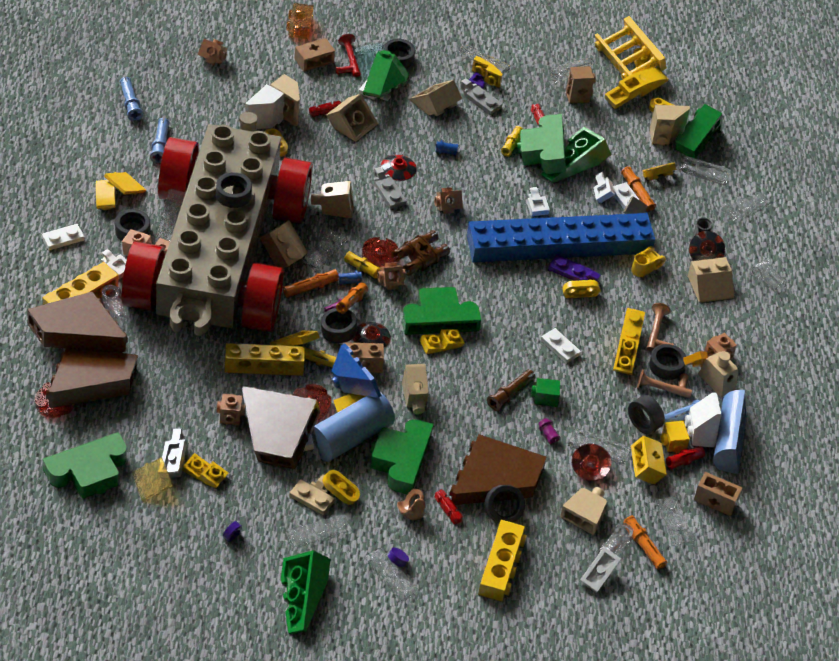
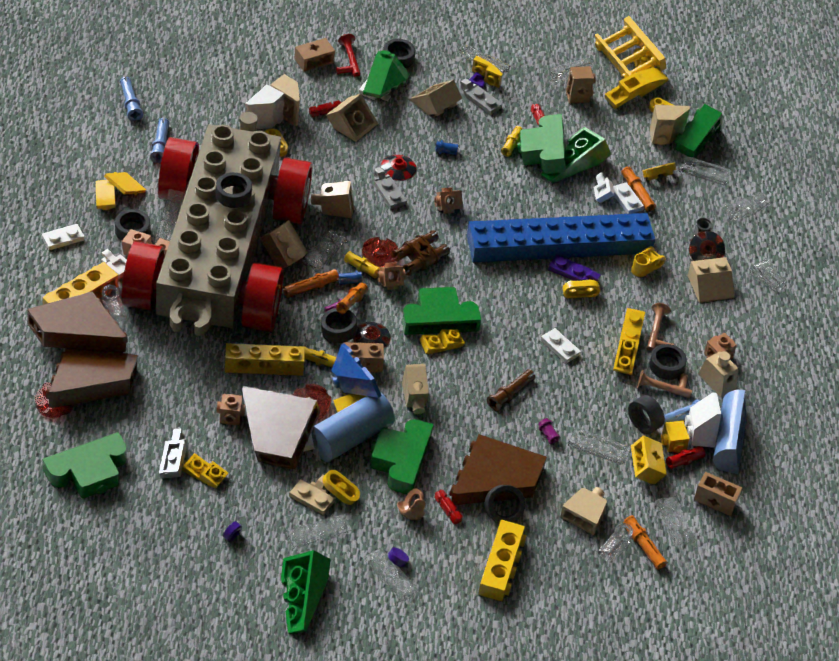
(152, 479): clear yellow piece -> none
(213, 51): nougat brick -> none
(297, 338): yellow tile -> none
(300, 21): clear orange brick -> none
(369, 48): clear light blue piece -> none
(536, 204): white plate -> none
(546, 392): green brick -> none
(591, 454): clear red dish -> none
(600, 569): white plate -> none
(635, 206): dark tan tile -> none
(696, 359): light orange plate -> none

